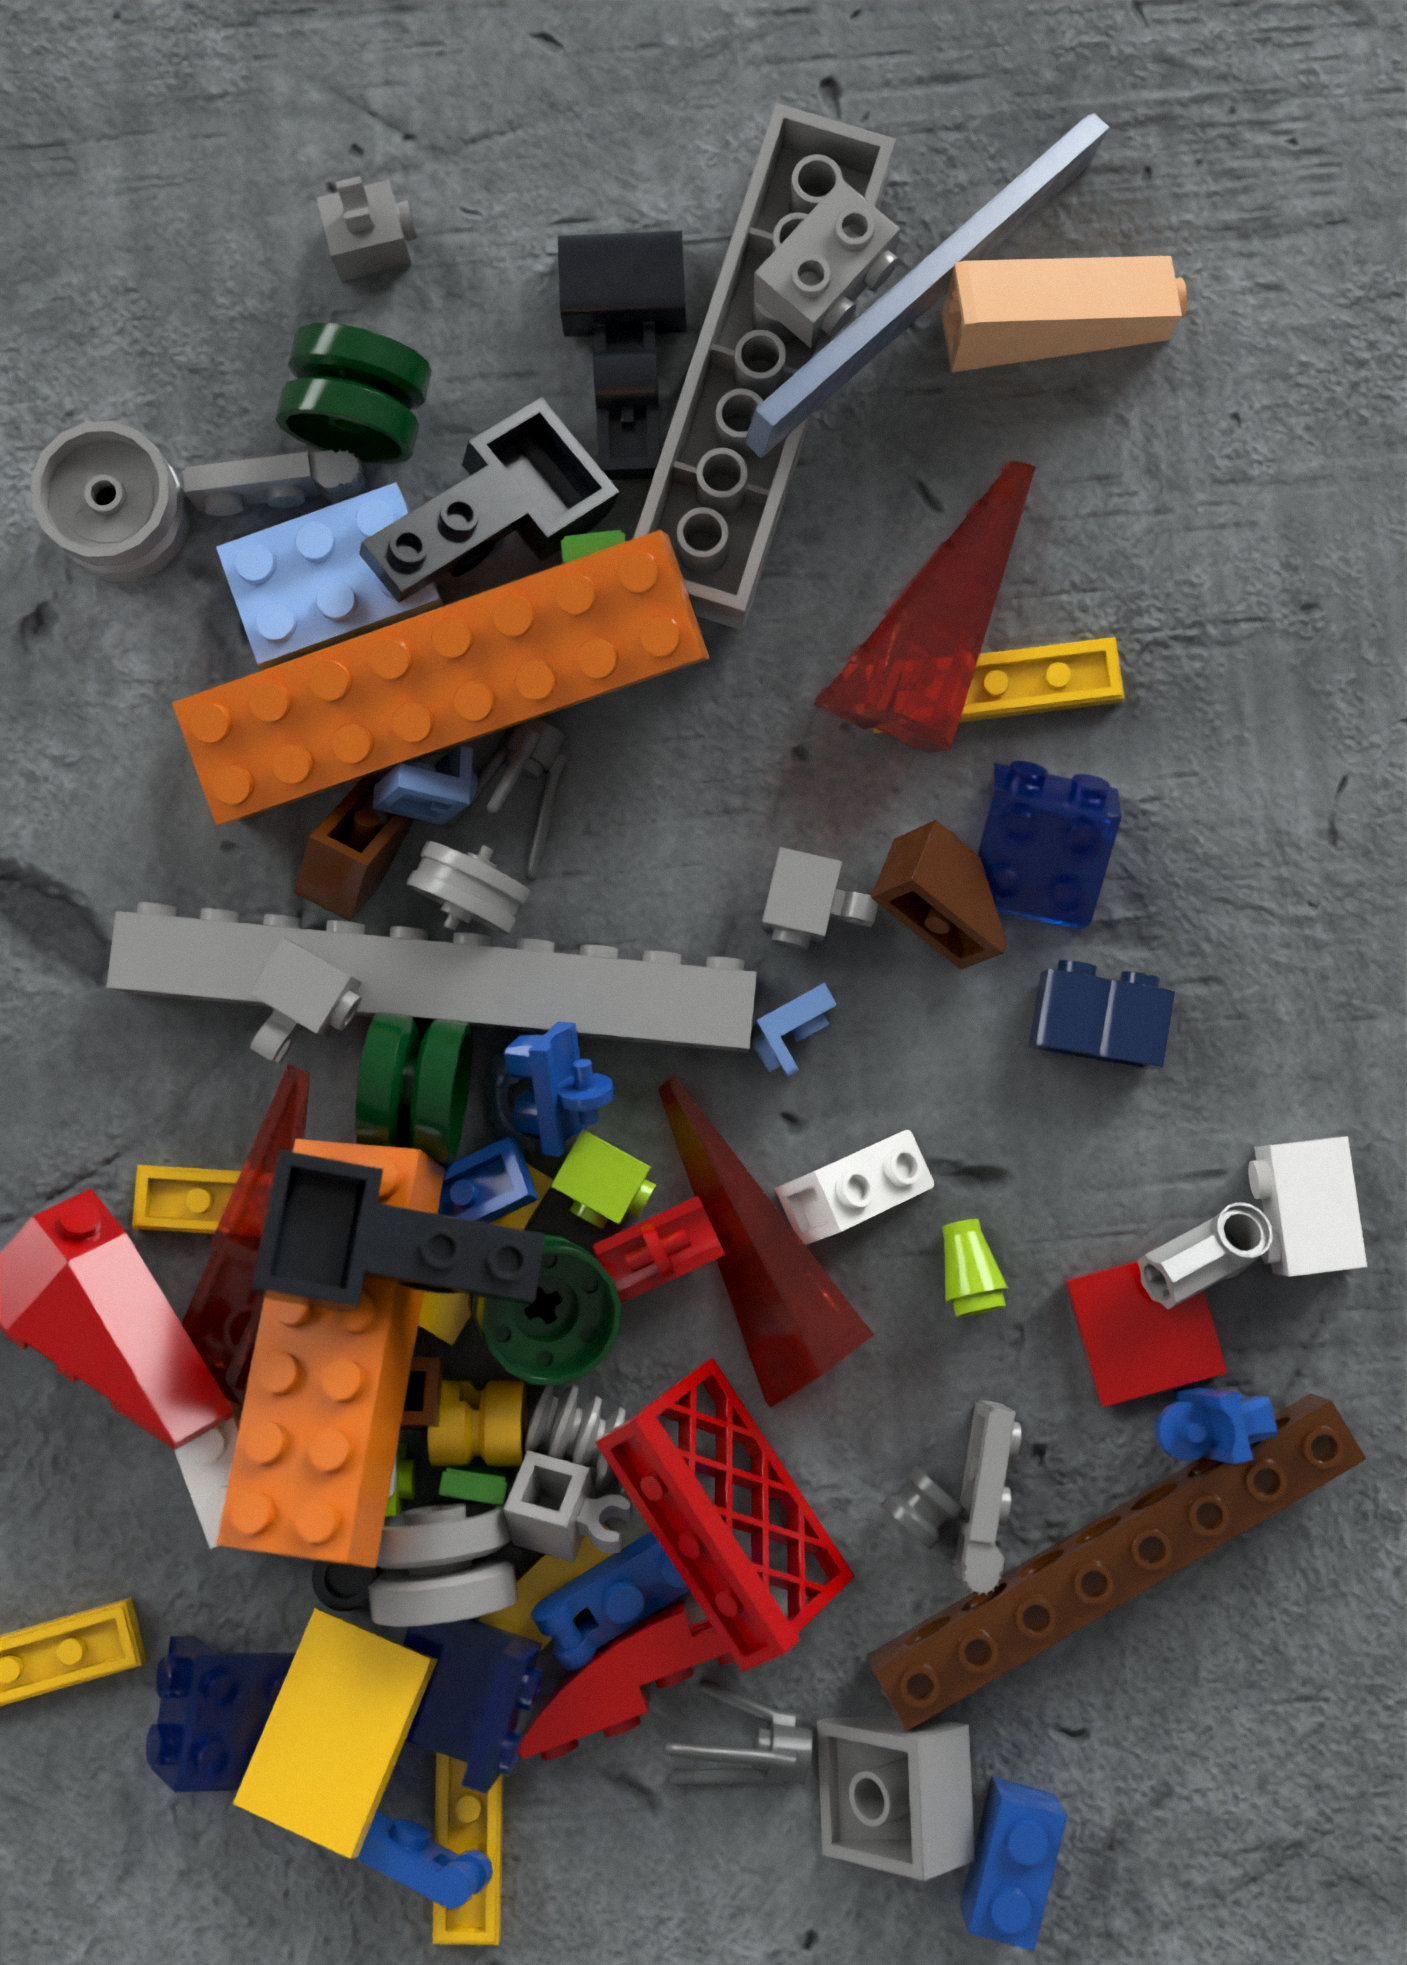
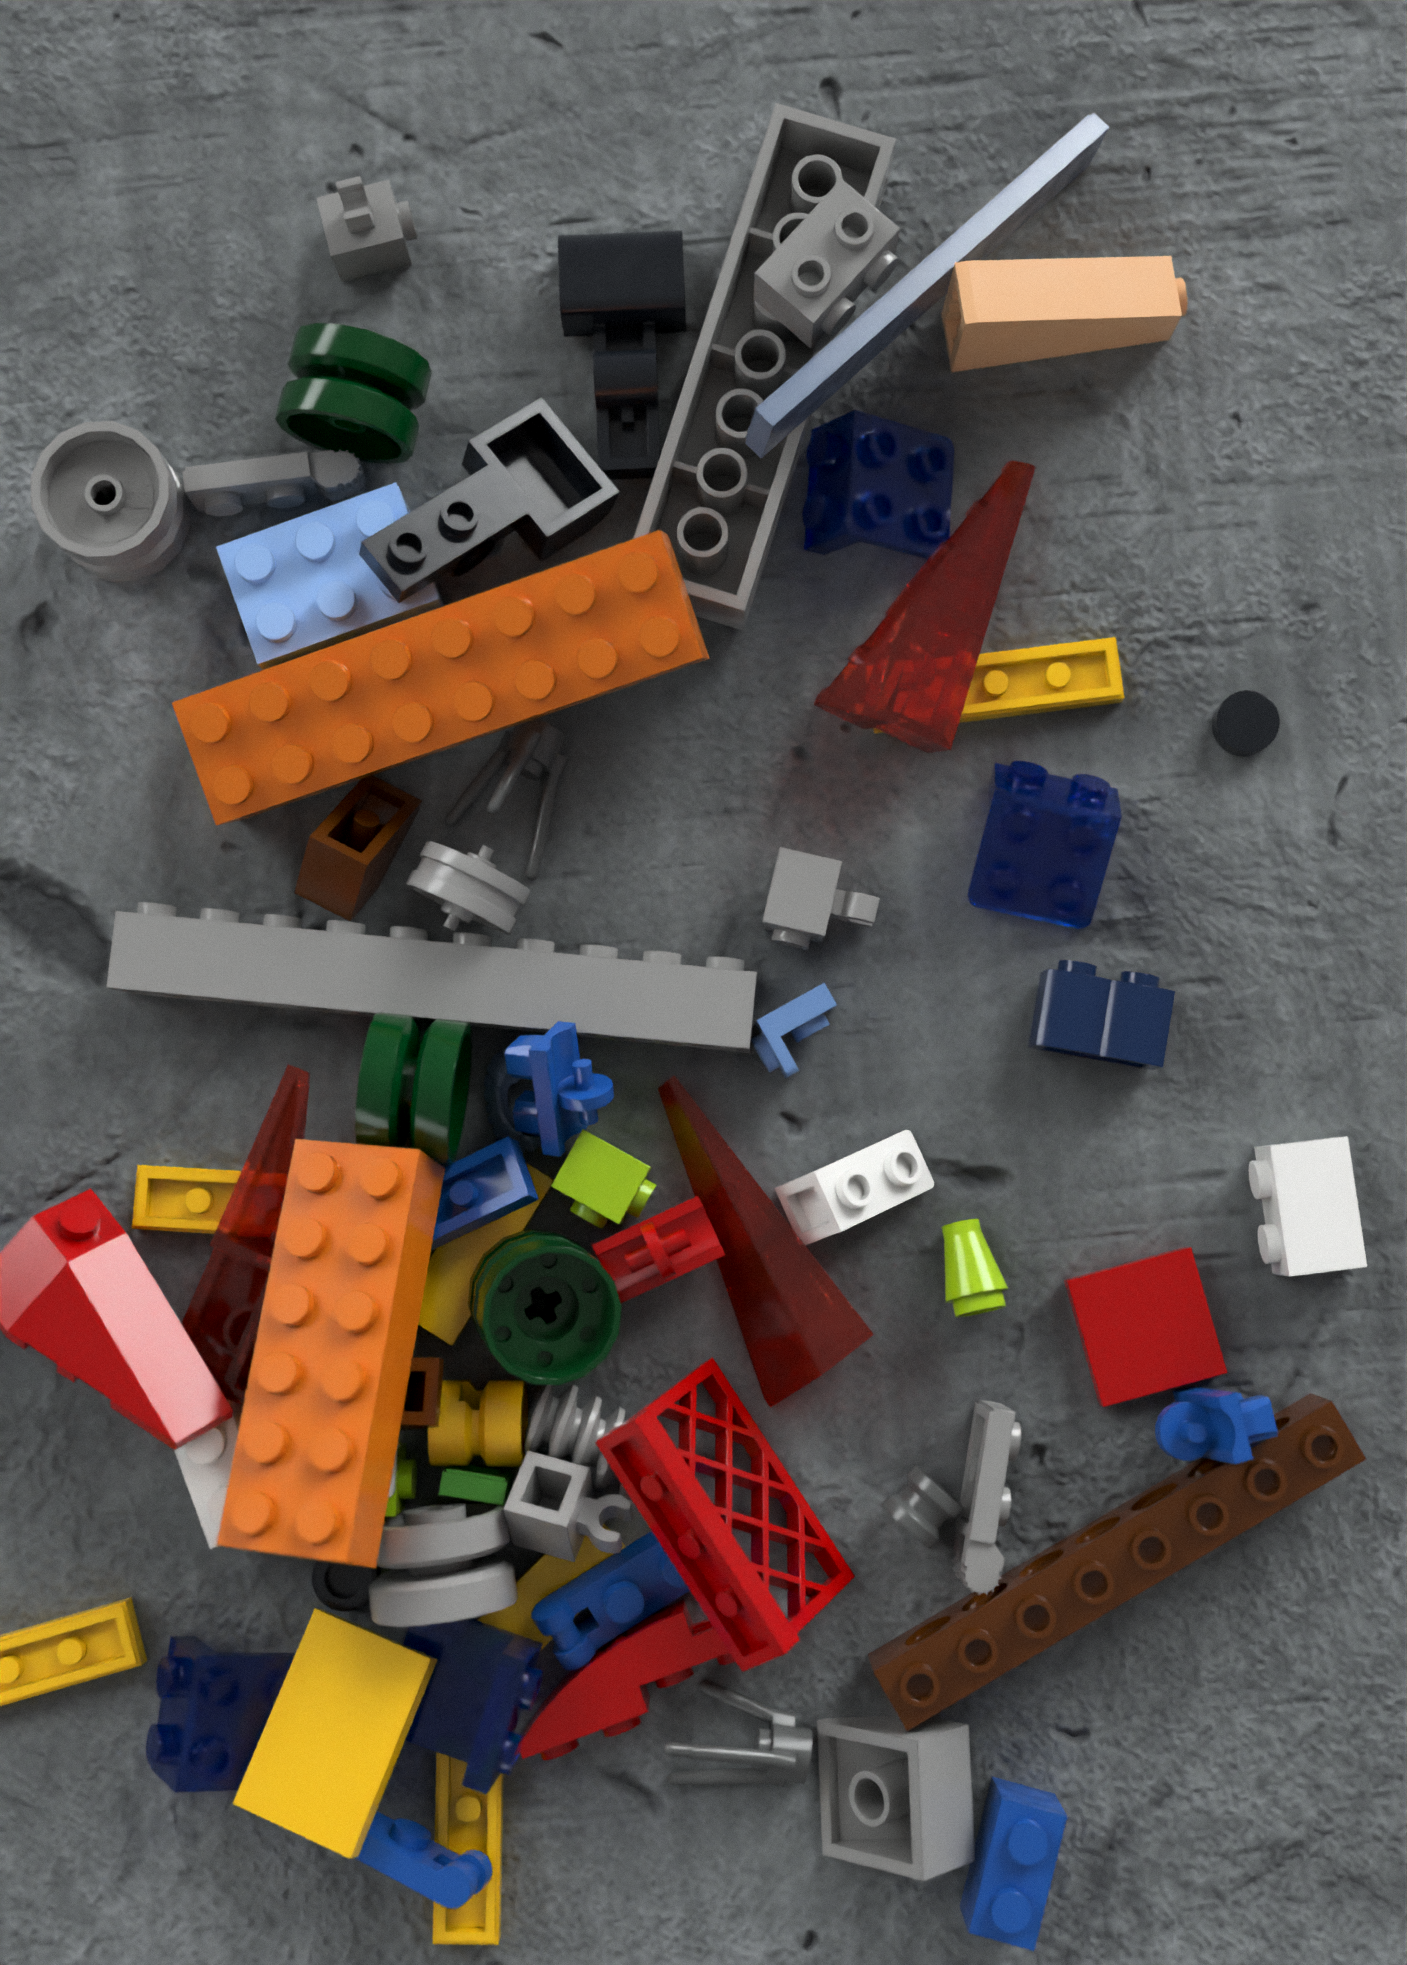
(302, 993): light grey brick -> none
(331, 1232): black plate -> none
(429, 791): medium blue bracket -> none
(585, 544): bright green tile -> none
(877, 486): none -> clear blue bracket
(941, 895): reddish brown slope -> none
(1205, 1255): light grey piece -> none
(1245, 723): none -> black tile

